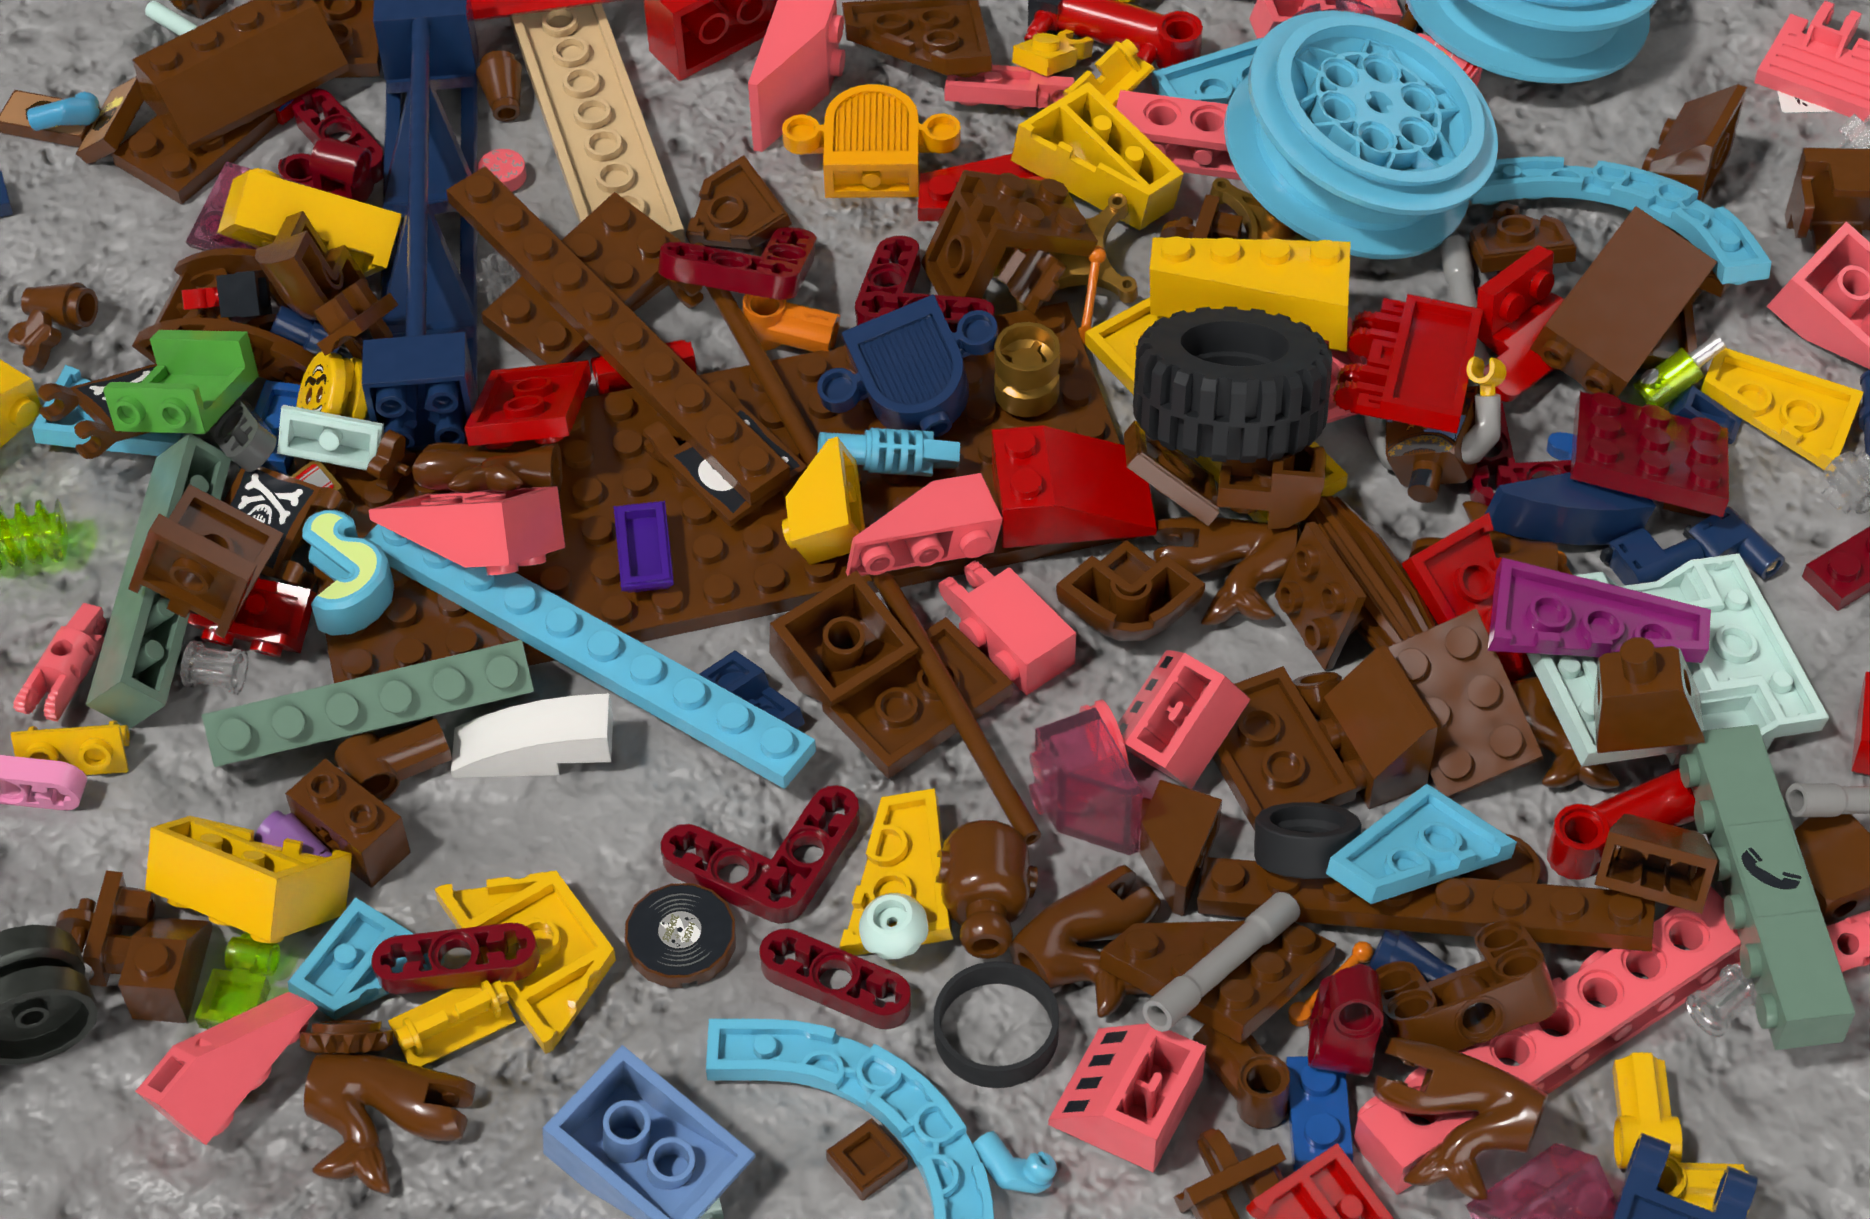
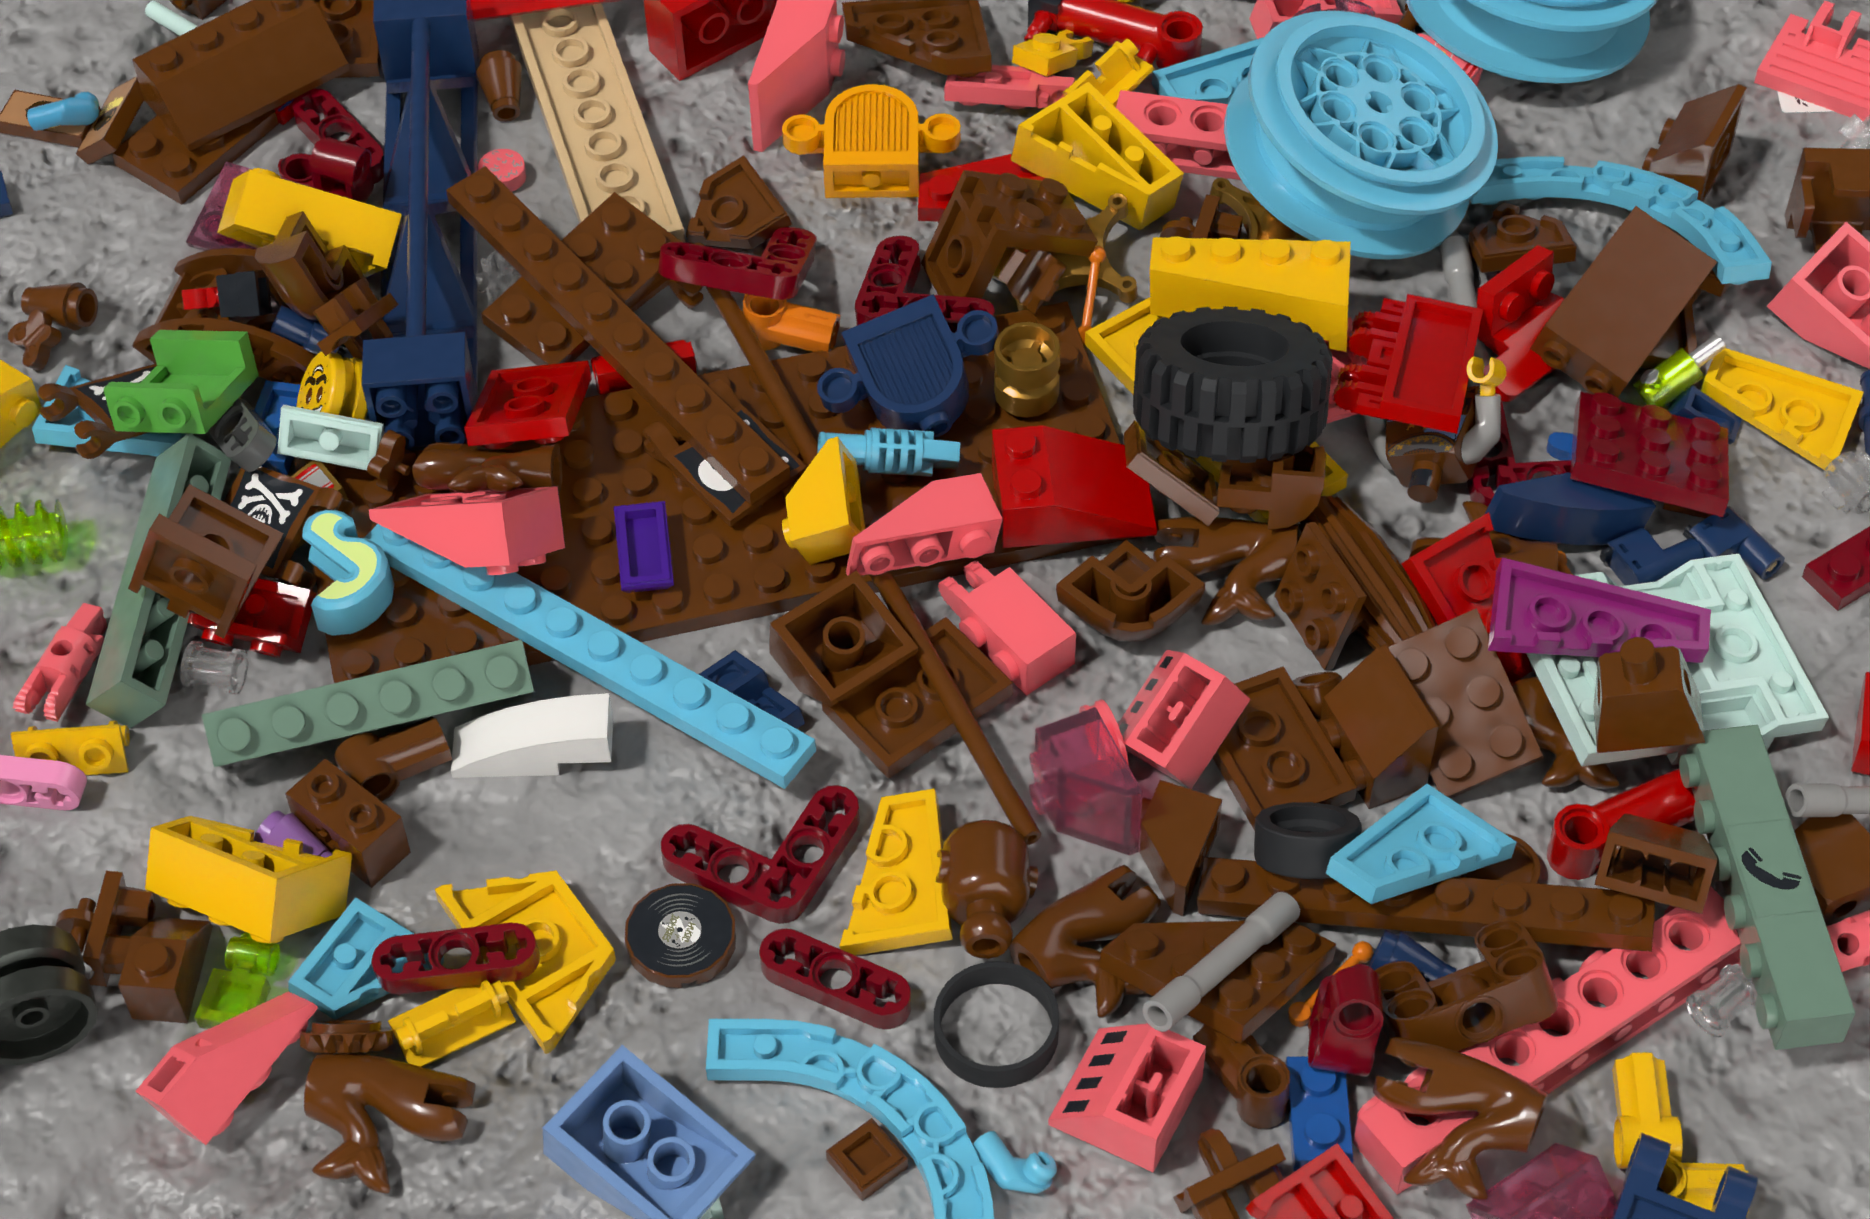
(900, 939): light aqua plate -> none

